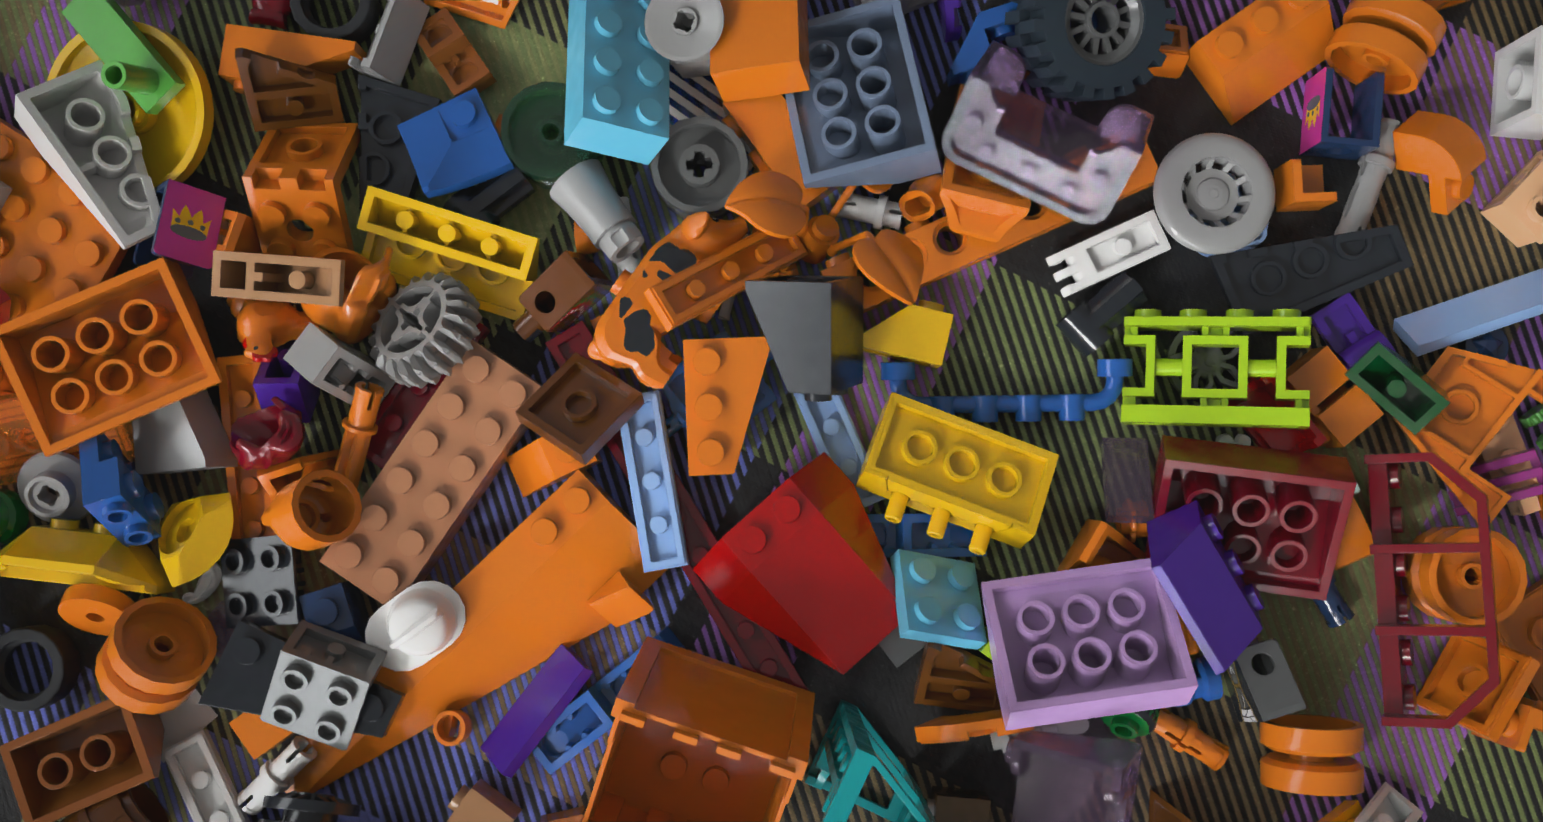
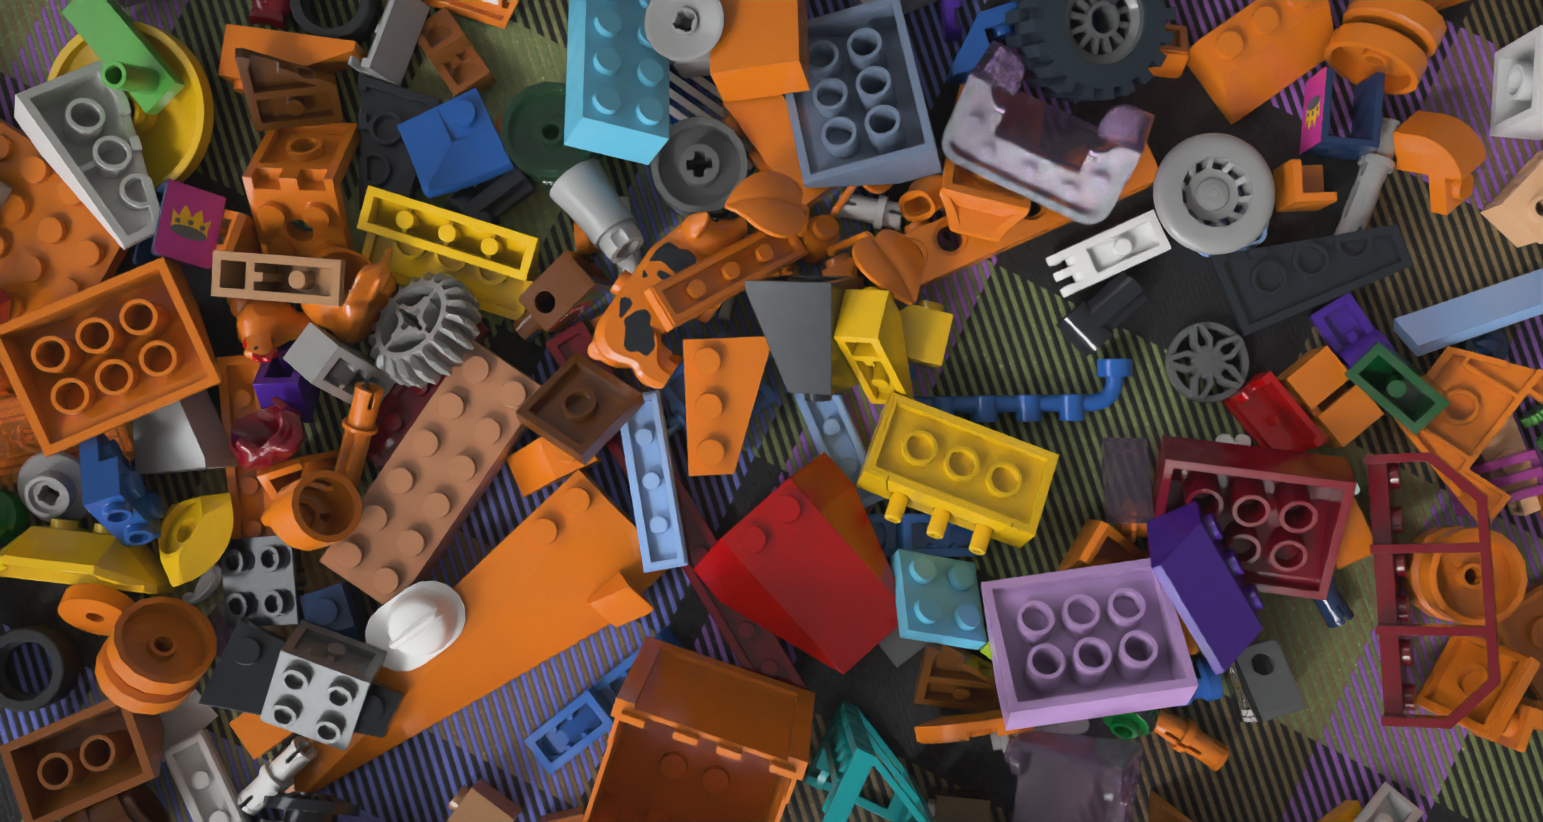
(446, 726): orange hinge -> none
(536, 710): dark purple tile -> none
(874, 343): none -> yellow slope
(1214, 402): lime fence -> none
(1312, 755): orange wheel -> none

